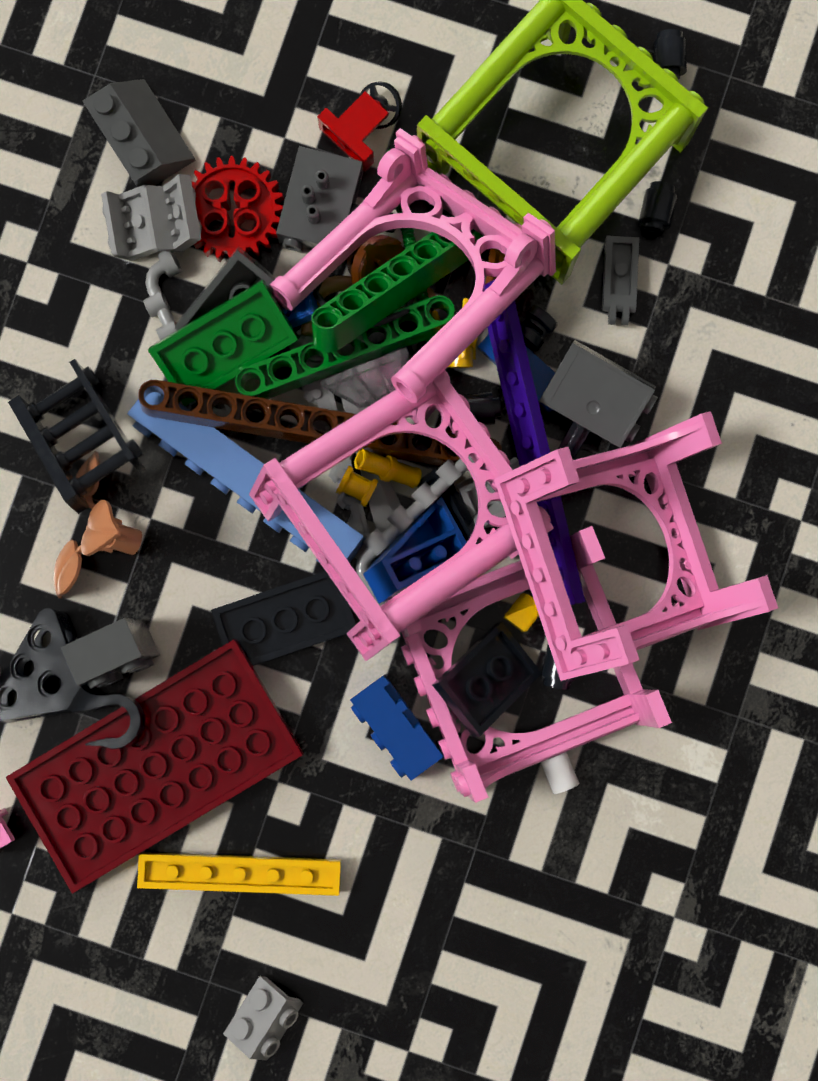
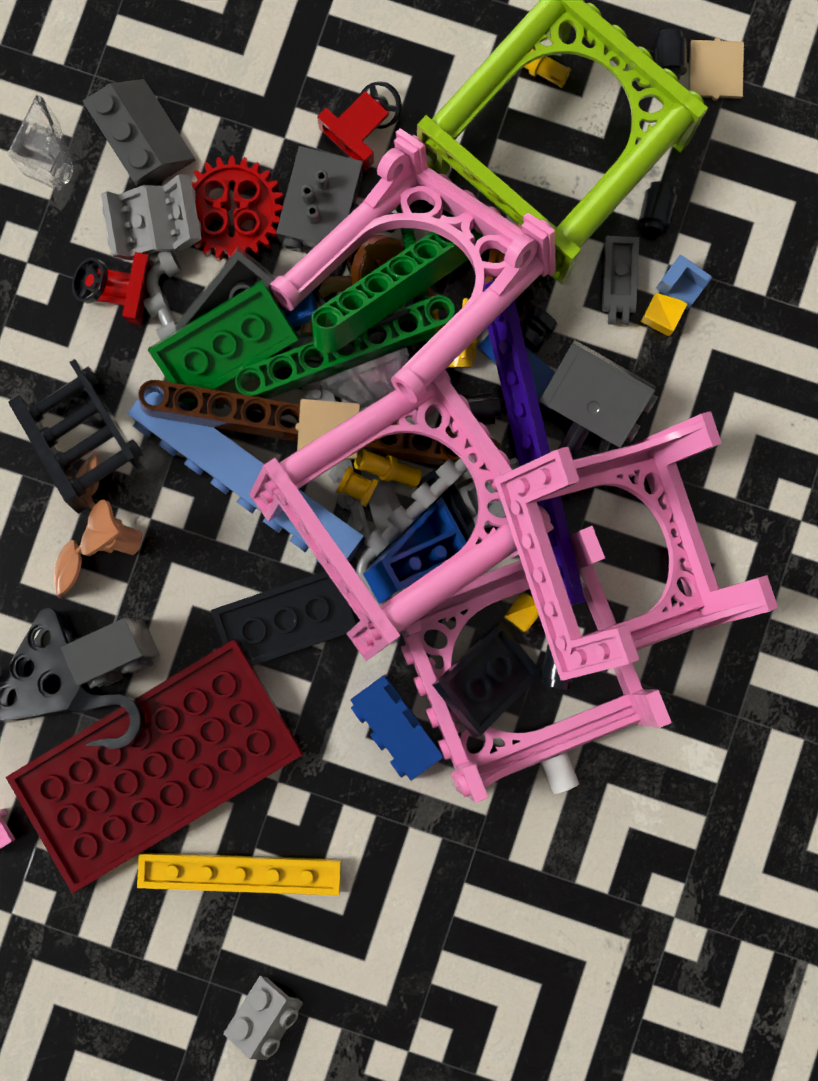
(41, 147): none -> clear slope
(115, 286): none -> red piece
(320, 417): none -> tan piece
(549, 70): none -> yellow pin
(664, 313): none -> yellow slope
(684, 281): none -> medium blue panel
(716, 68): none -> tan piece

